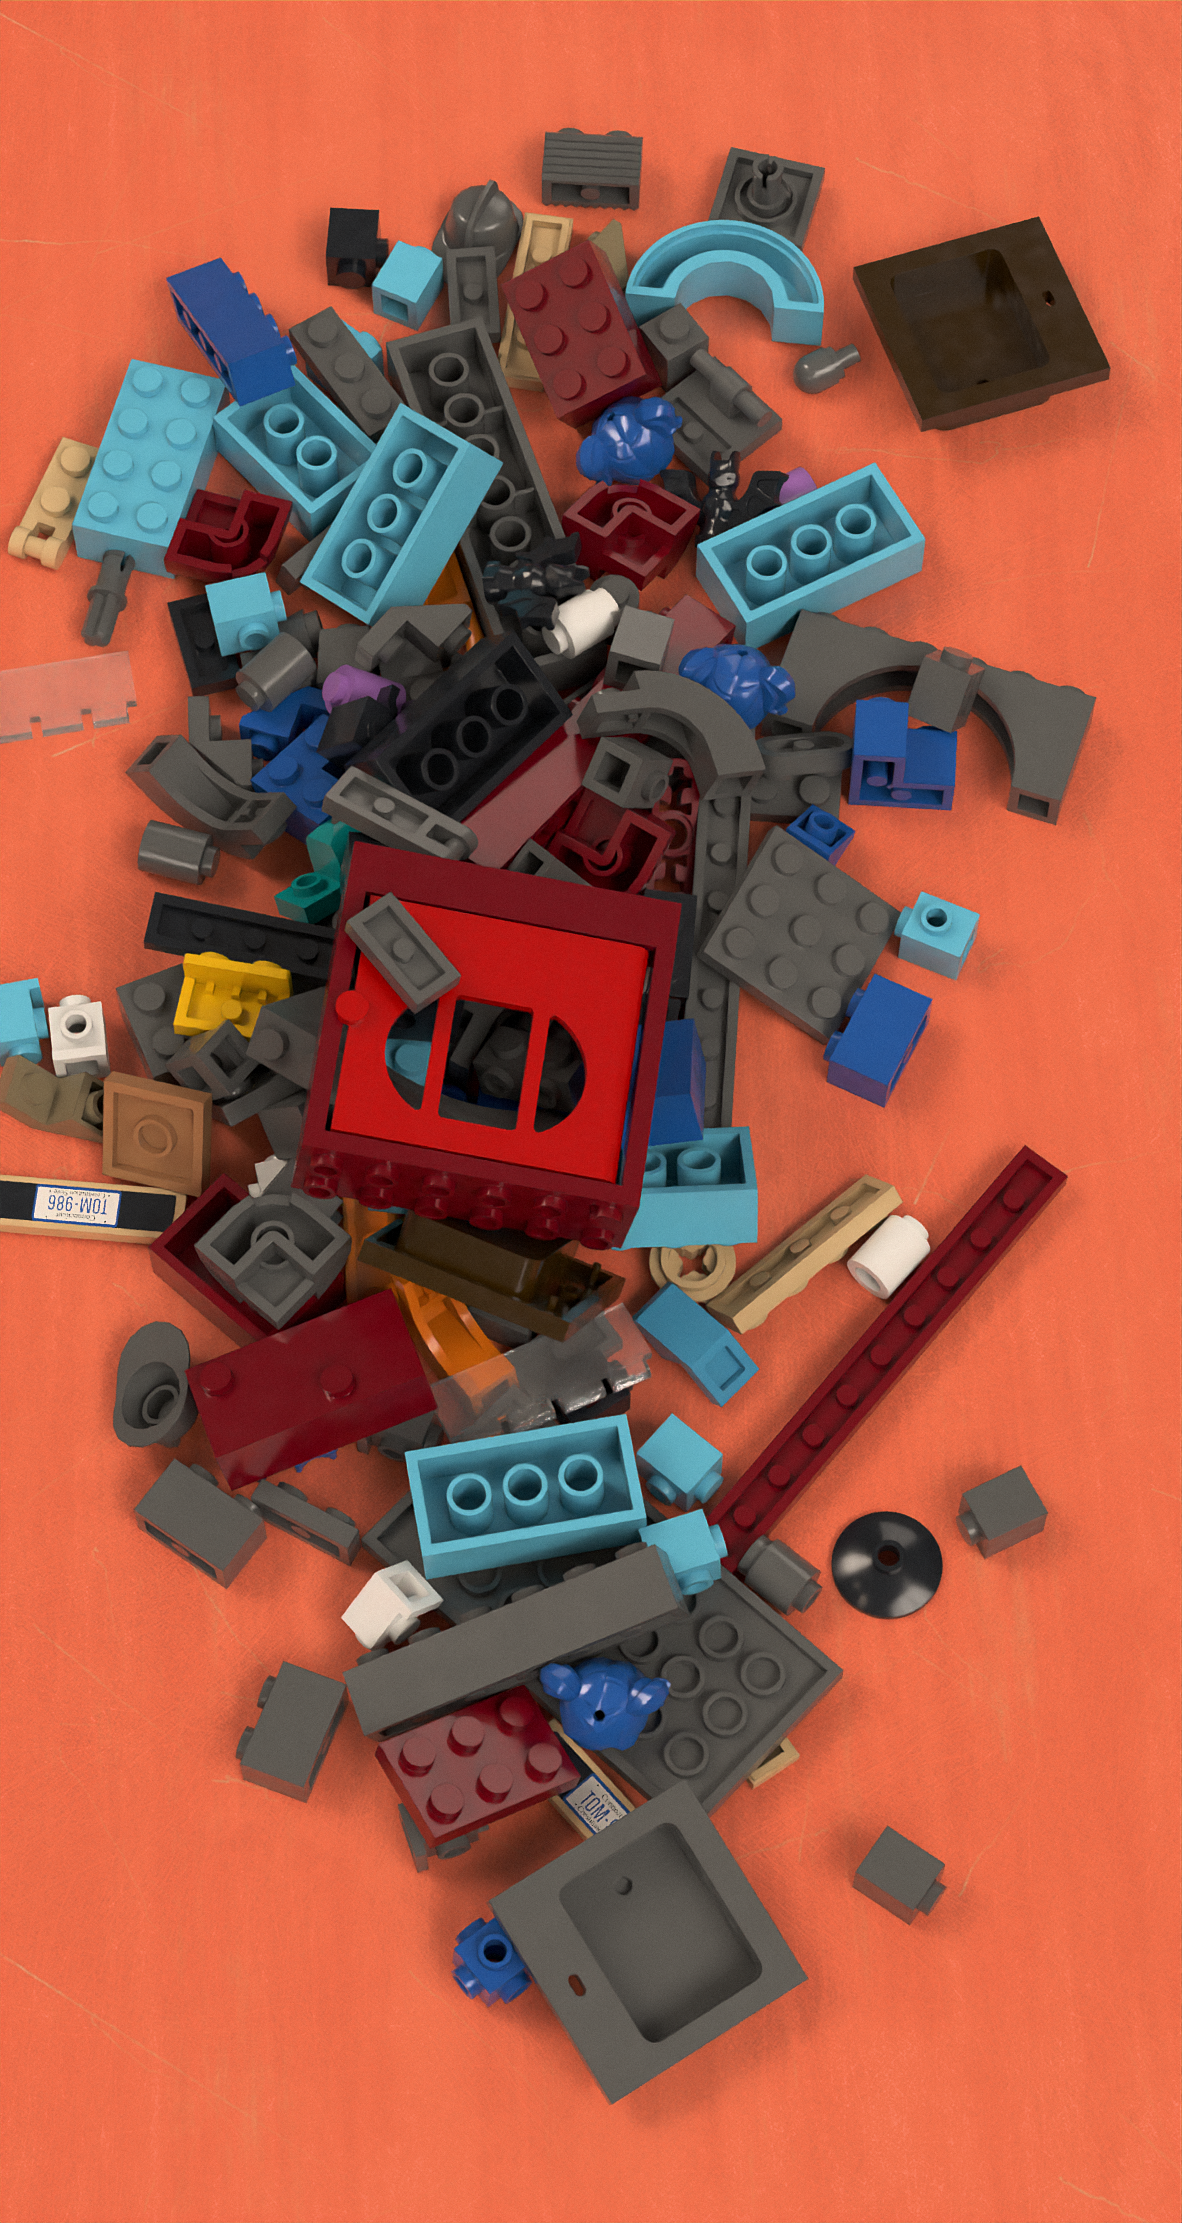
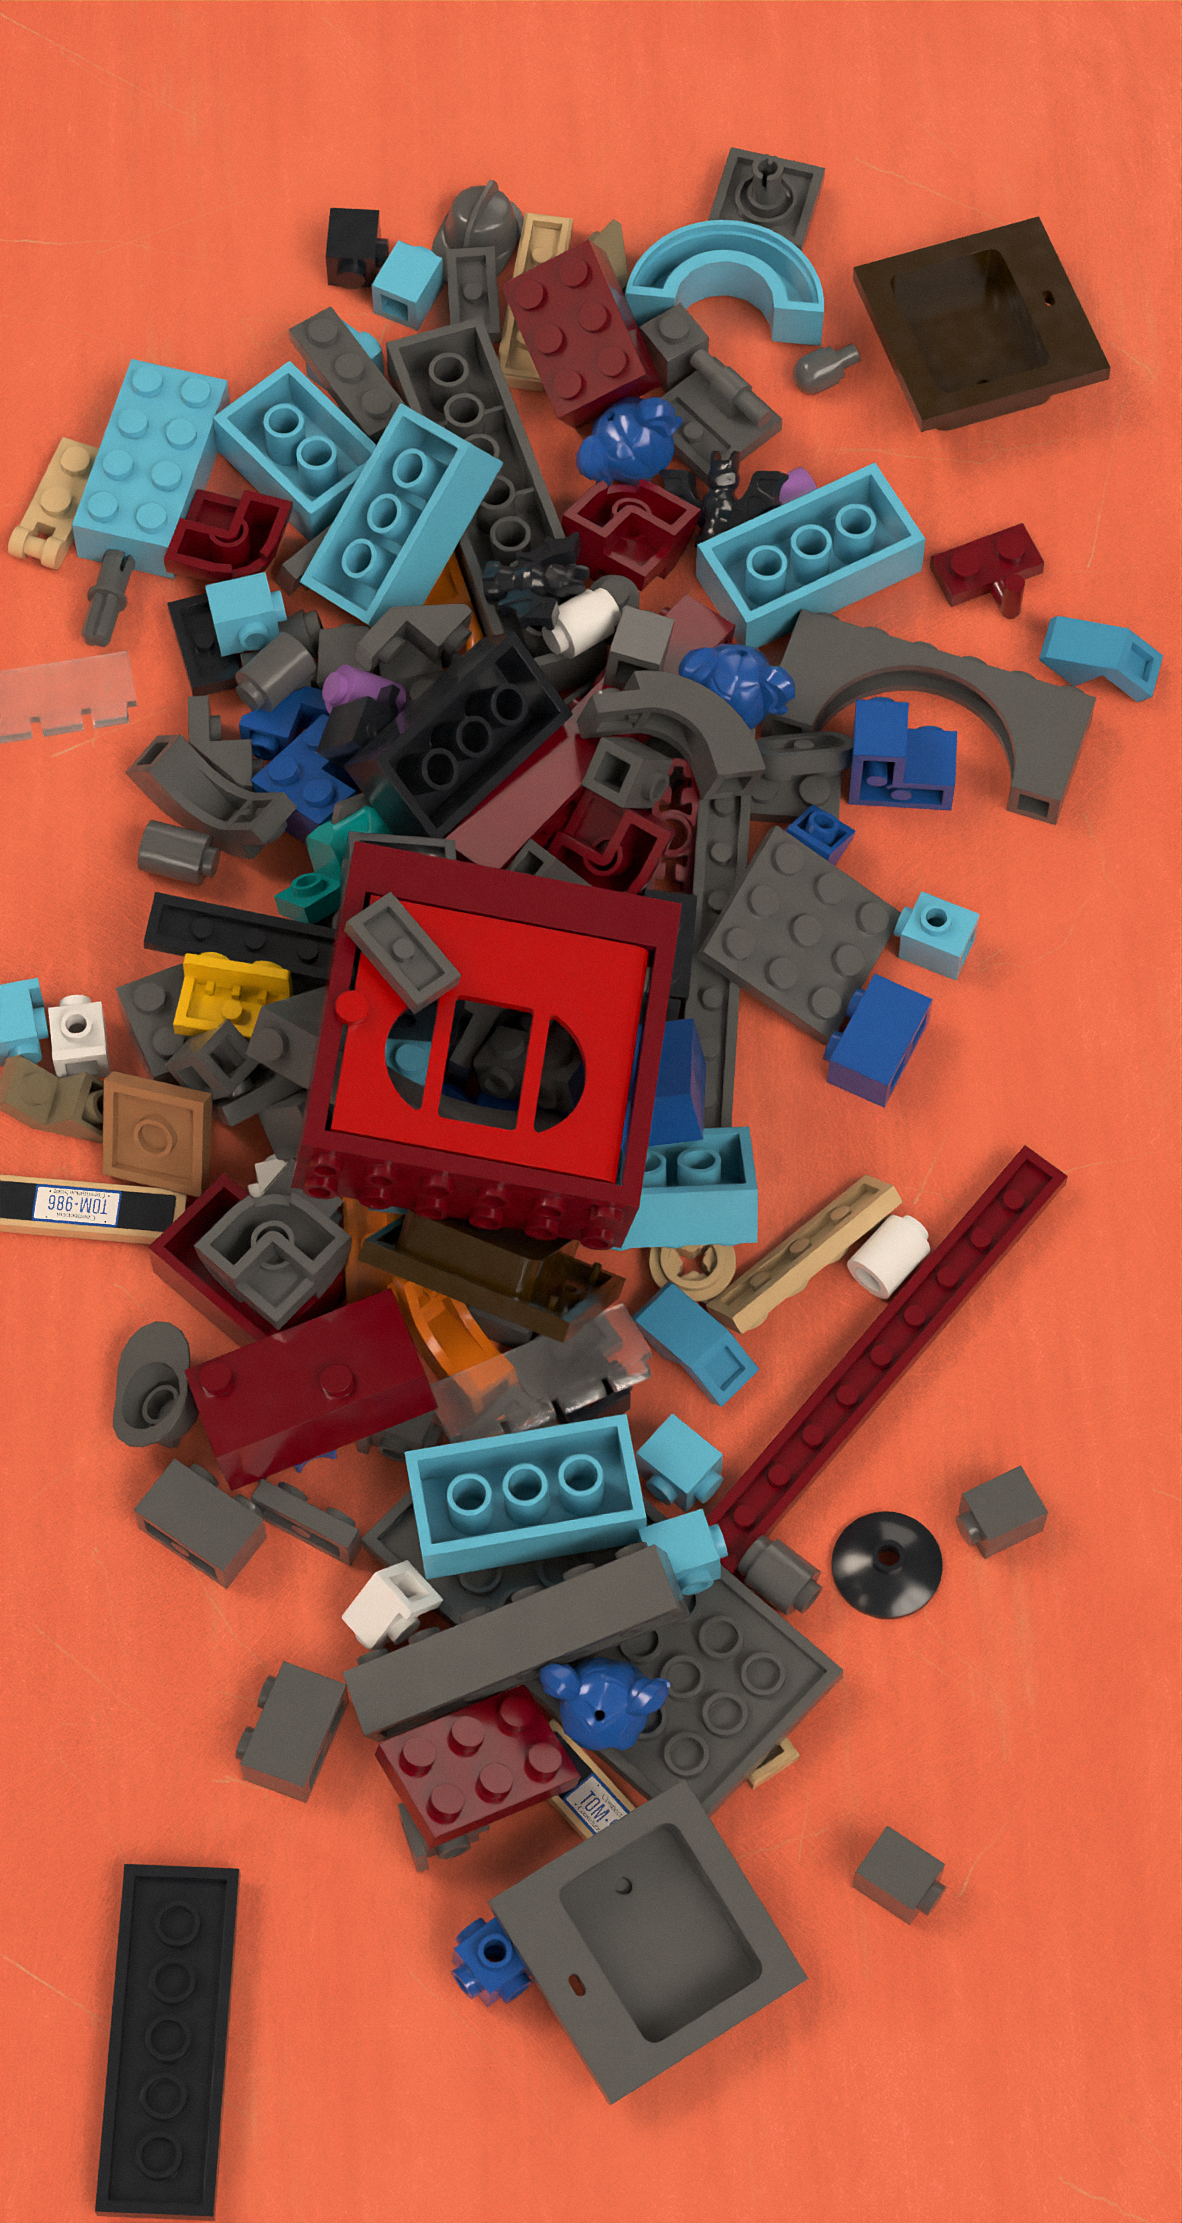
(168, 2043): none -> black plate
(232, 331): blue brick -> none
(396, 818): dark grey plate -> none
(592, 169): dark grey brick -> none
(945, 689): dark grey brick -> none
(989, 565): none -> dark red plate
(1089, 649): none -> dark azure slope

